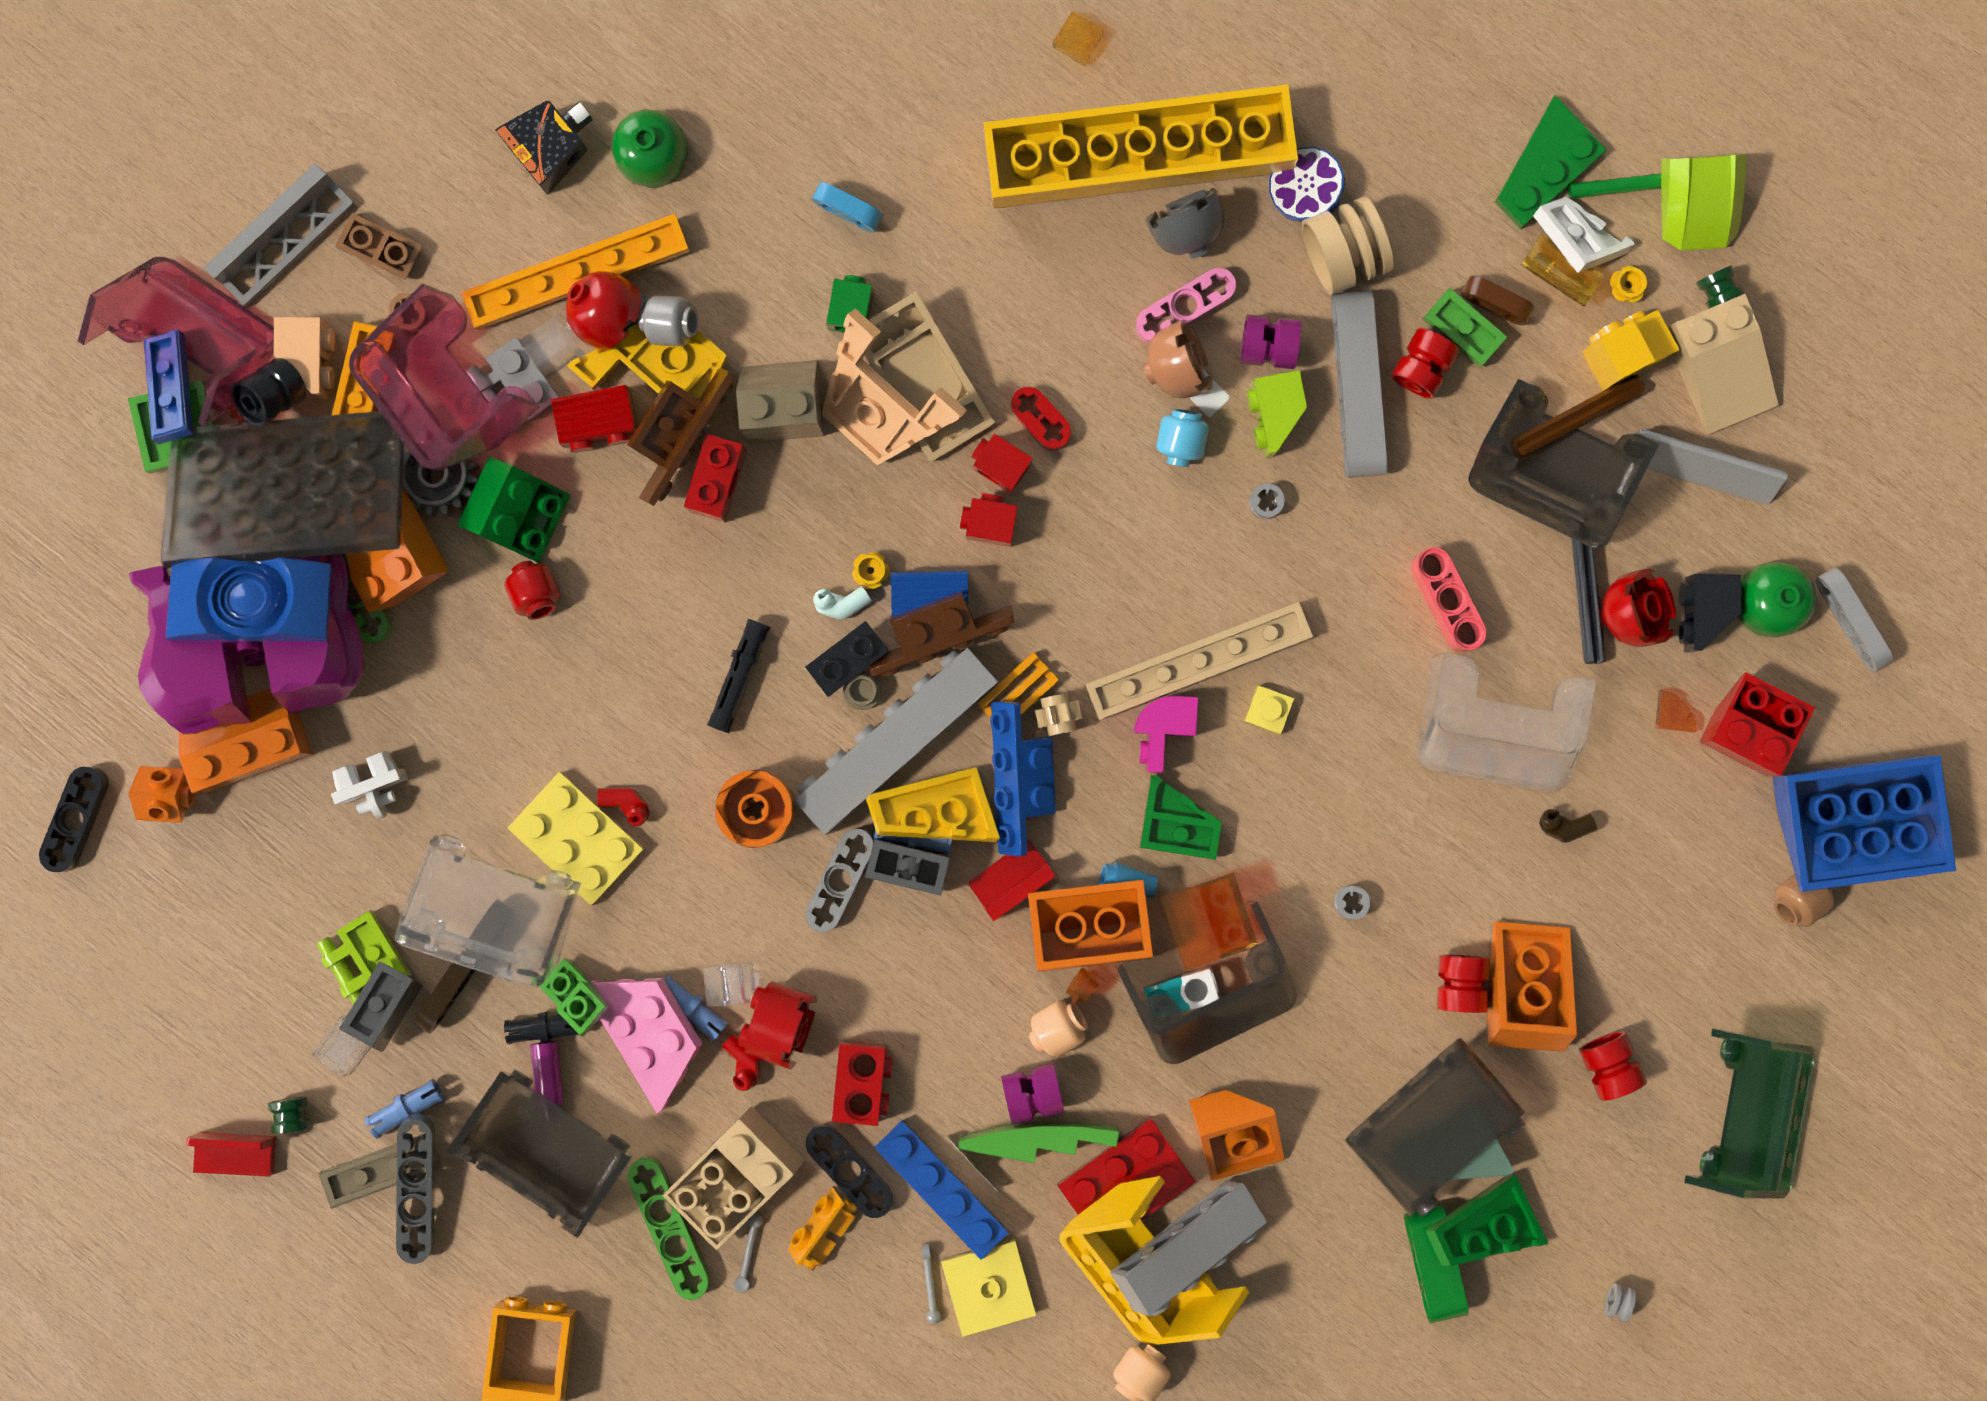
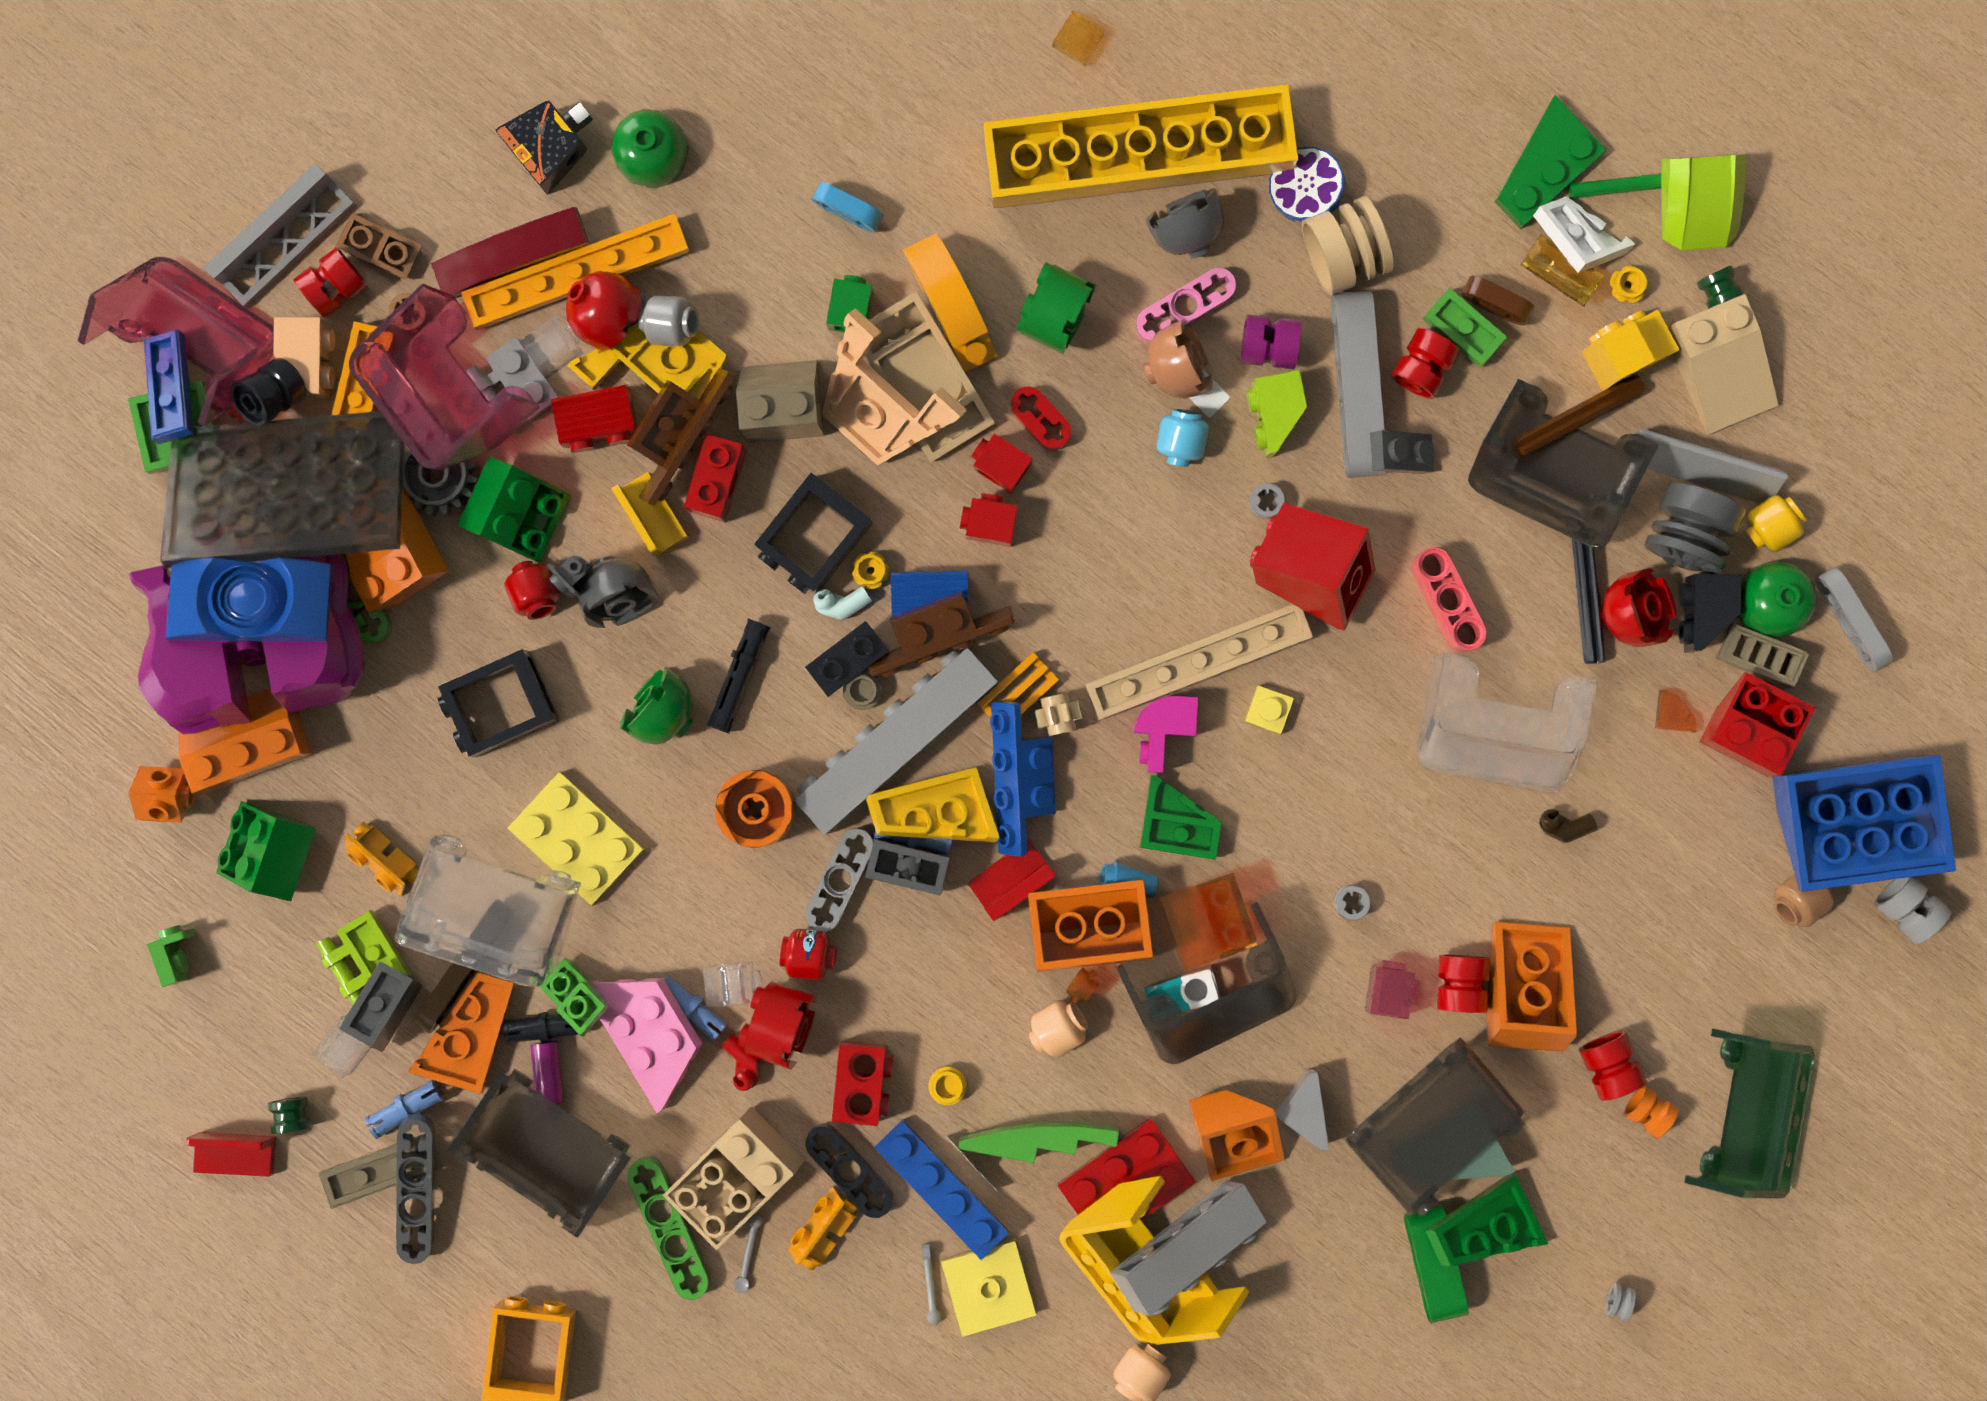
(73, 849): black beam -> none
(167, 959): none -> bright green bracket
(265, 851): none -> green slope
(340, 272): none -> red wheel
(351, 788): white hips -> none
(368, 850): none -> light orange hinge
(469, 1036): none -> orange wing
(511, 251): none -> dark red slope
(533, 687): none -> black window
(569, 574): none -> dark grey hinge
(615, 591): none -> dark grey cylinder
(627, 800): red arm -> none
(656, 523): none -> yellow panel
(660, 709): none -> green cylinder
(807, 954): none -> red head
(837, 504): none -> black window
(947, 1085): none -> yellow plate
(950, 301): none -> light orange arch
(1032, 1094): magenta wheel -> none
(1055, 308): none -> green brick
(1304, 1110): none -> light grey slope
(1315, 563): none -> red slope
(1391, 990): none -> clear pink brick
(1402, 452): none -> dark grey plate
(1651, 1112): none -> orange wheel
(1697, 521): none -> dark grey wheel
(1775, 523): none -> yellow head
(1794, 667): none -> dark tan slope
(1917, 912): none -> light grey wheel

